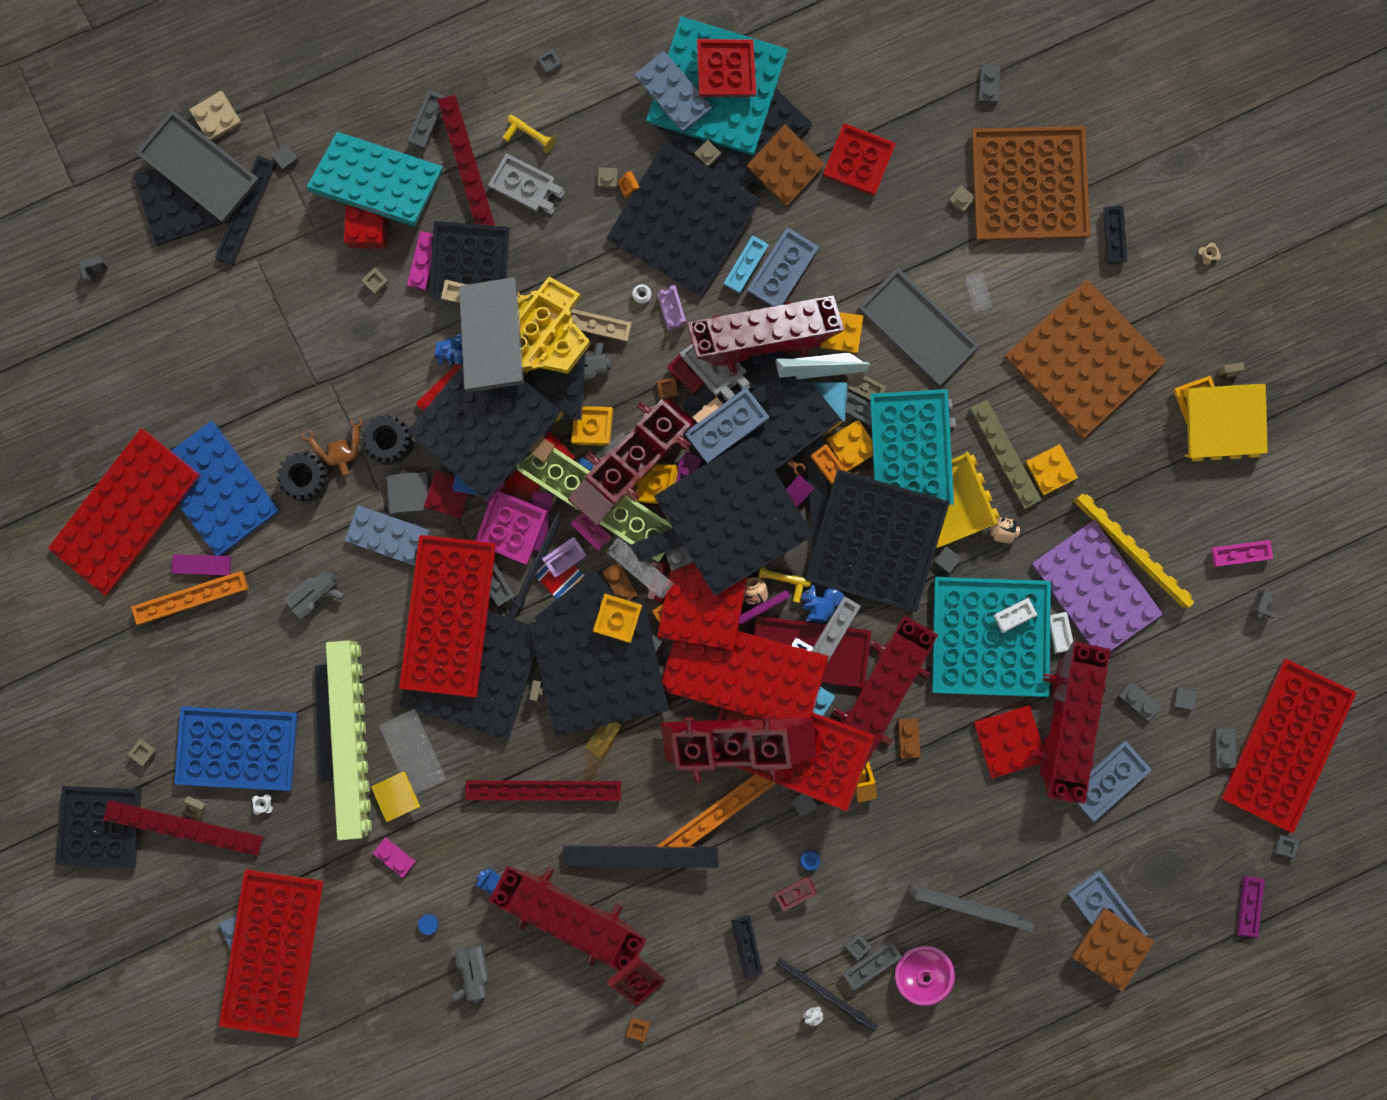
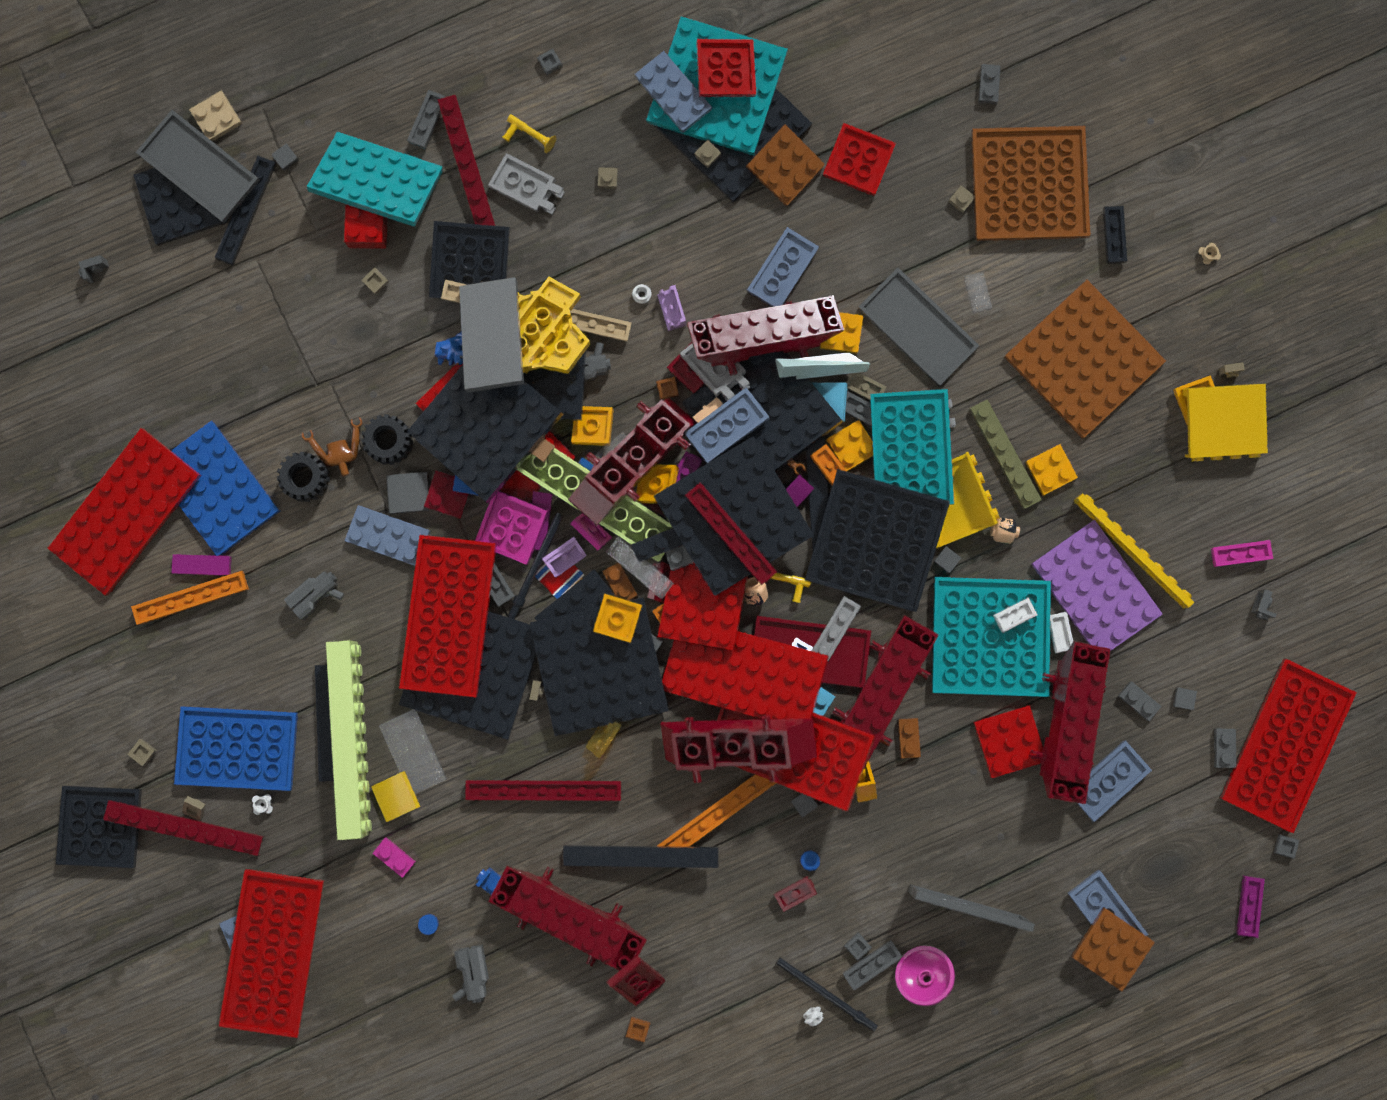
(421, 263): dark pink plate -> none
(628, 184): orange tile -> none
(683, 219): black plate -> none
(730, 533): none -> dark red plate
(746, 264): medium azure plate -> none
(746, 946): black plate -> none
(764, 607): magenta tile -> none
(821, 607): blue animal -> none

